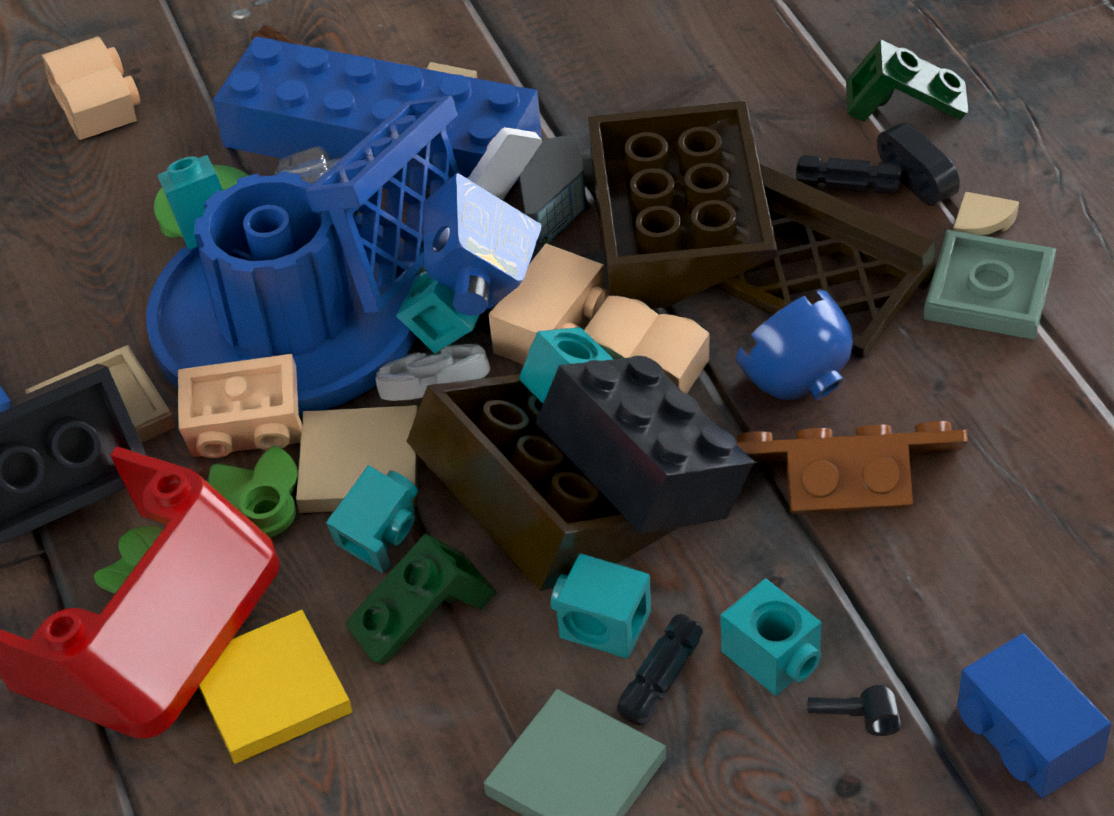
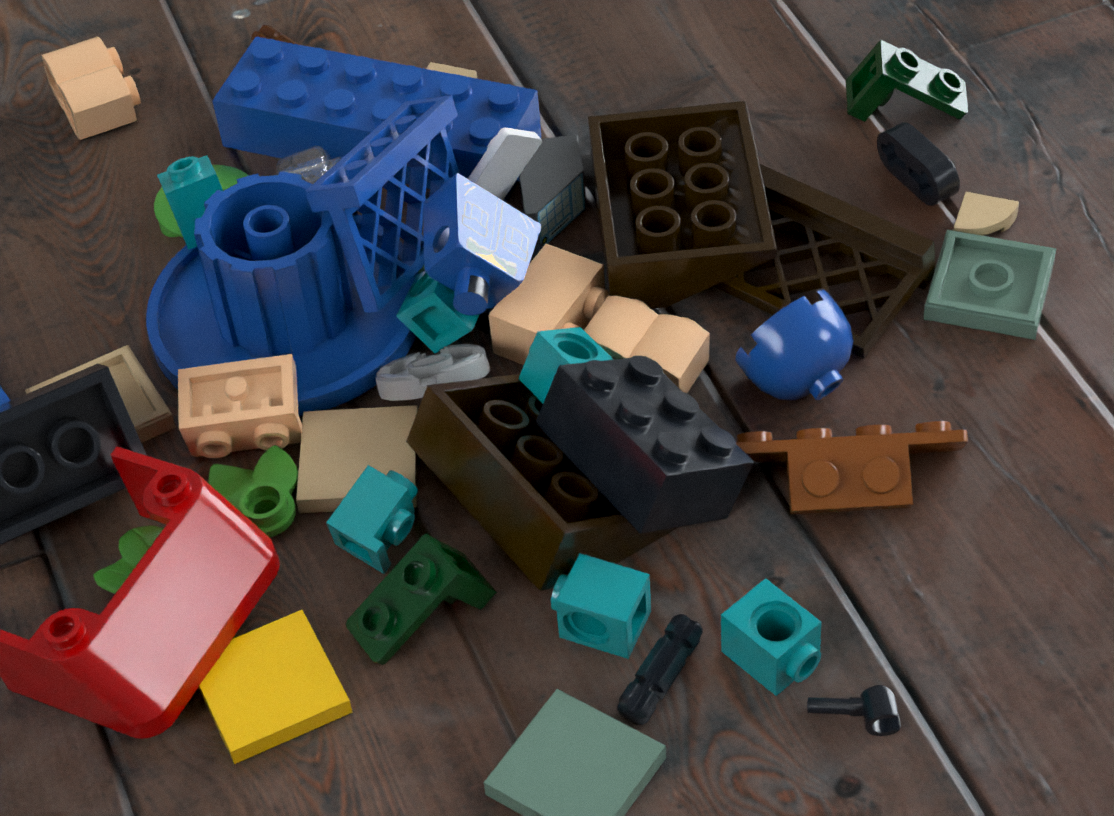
(848, 174): black axle -> none
(1032, 715): blue brick -> none

